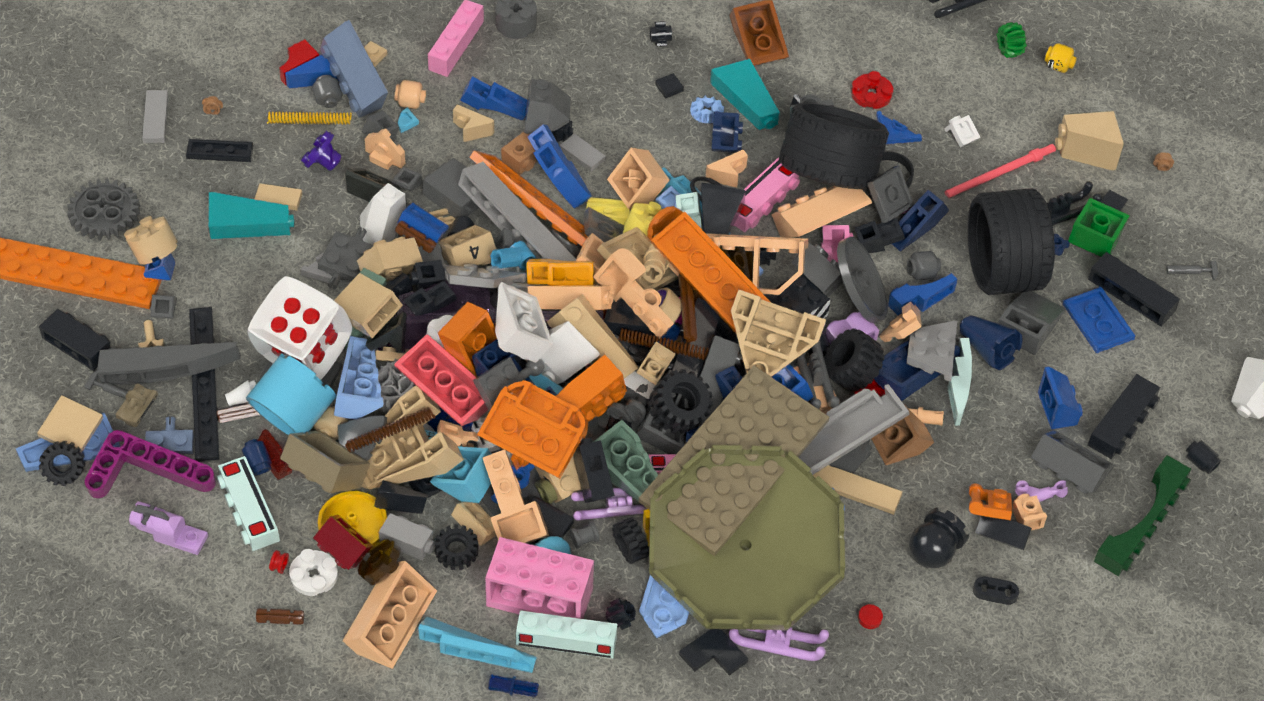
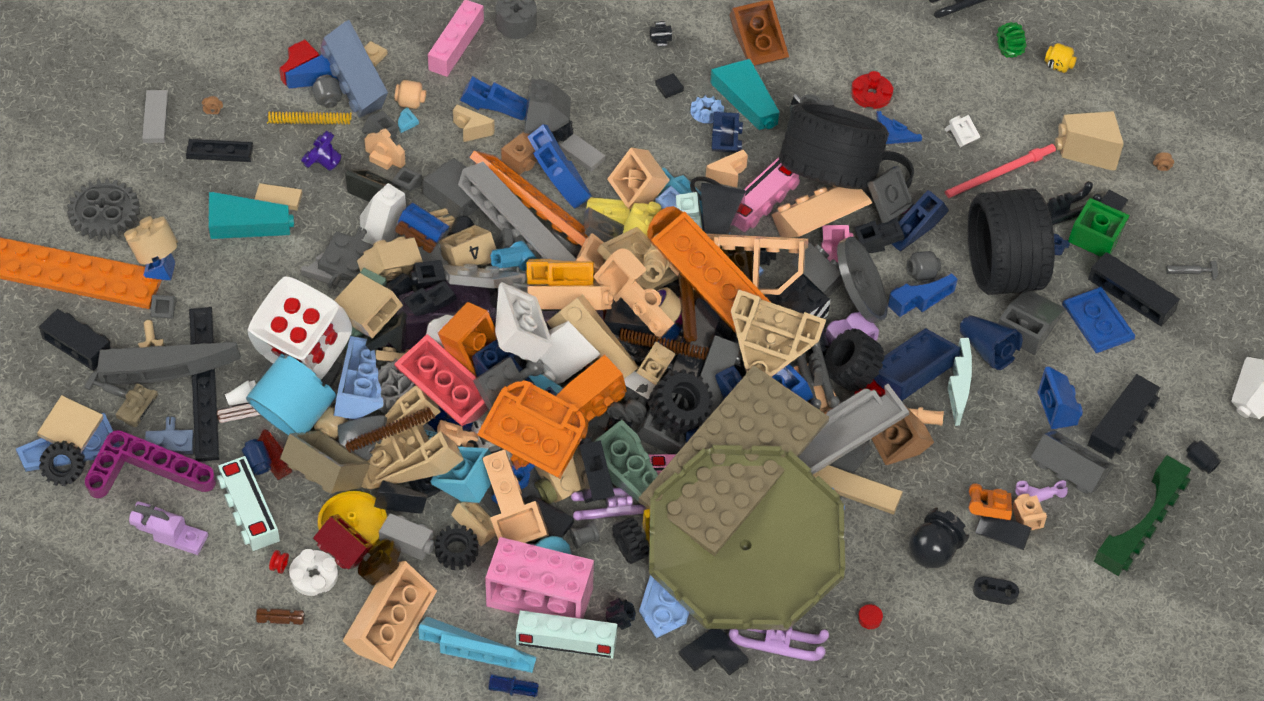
(903, 324): light nougat plate -> none
(933, 348): light grey wing -> none

